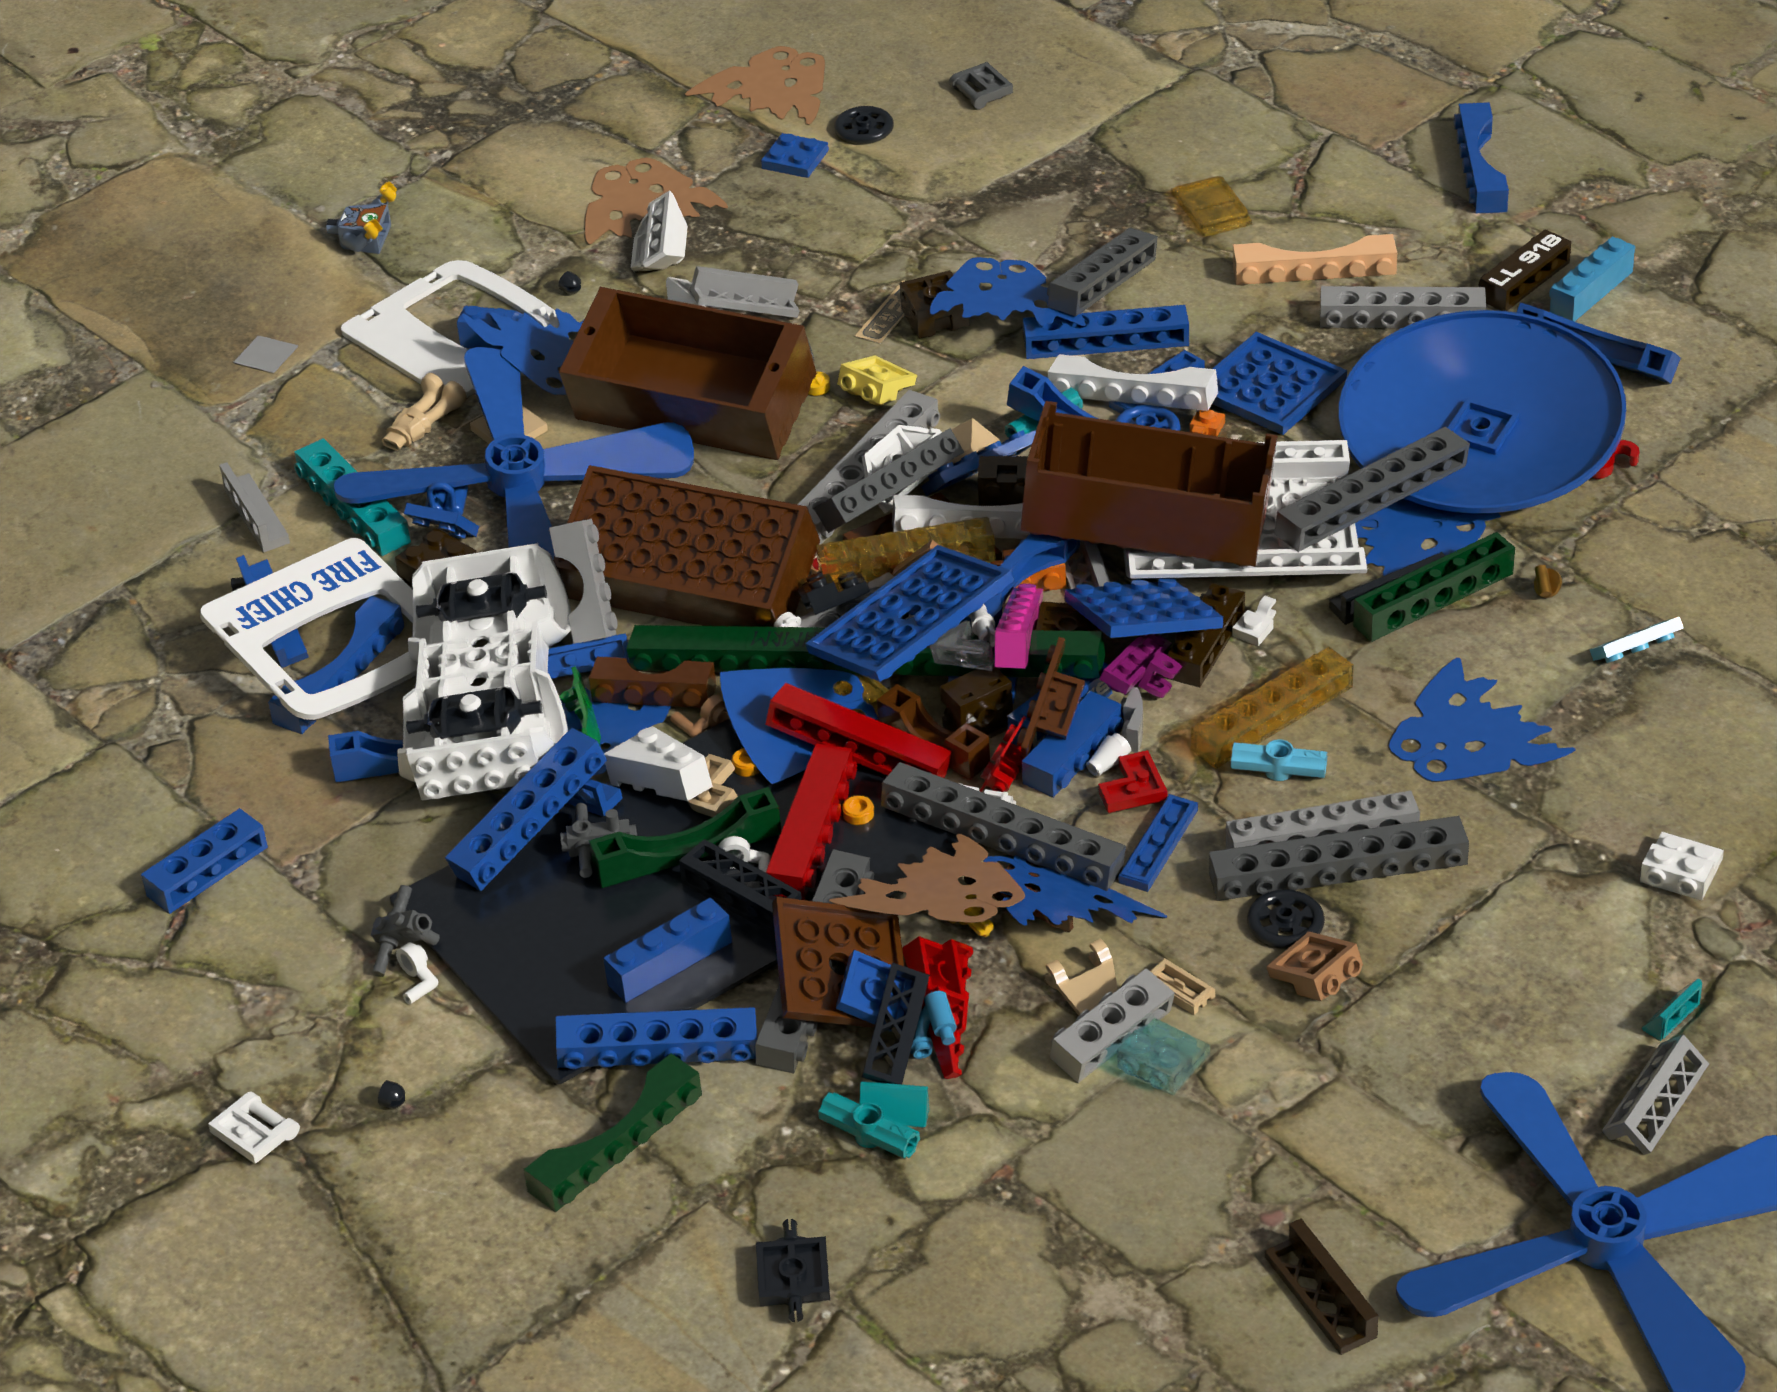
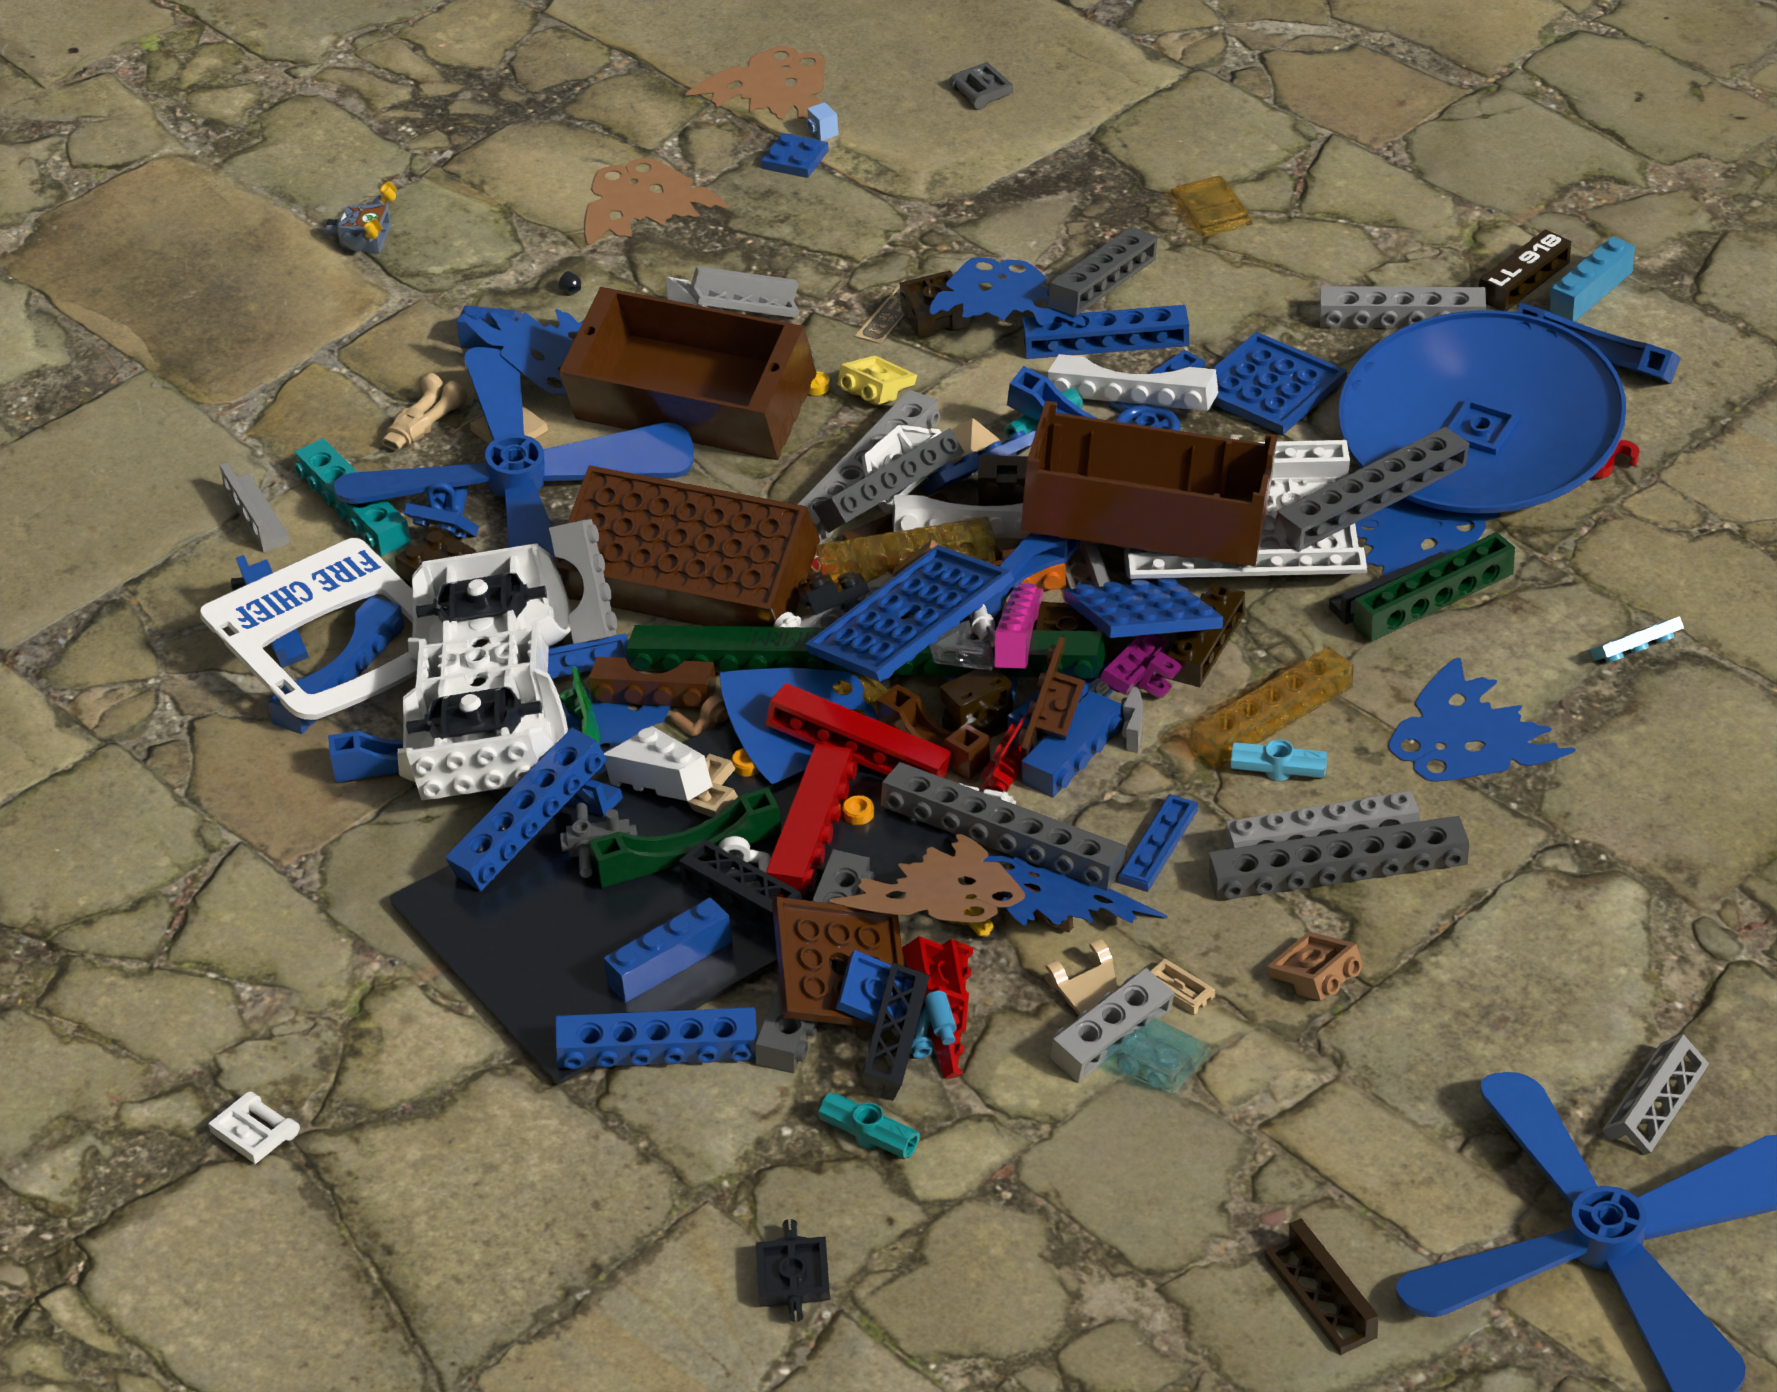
(204, 860): blue brick -> none
(266, 354): light grey sticker -> none
(391, 1095): black hinge -> none
(399, 929): dark grey piece -> none
(413, 961): white plate -> none
(418, 349): white door -> none
(567, 1171): dark green arch -> none
(660, 236): white wedge -> none
(822, 121): none -> light blue plate
(863, 126): black plate -> none
(899, 1102): teal slope -> none
(1108, 754): white cone -> none
(1138, 787): red plate -> none
(1207, 422): orange plate -> none
(1255, 626): white plate -> none
(1265, 264): light nougat arch -> none
(1286, 898): black plate -> none
(1486, 185): blue arch -> none
(1547, 581): pearl gold plate -> none
(1674, 1011): teal slope -> none
(1681, 865): white plate -> none

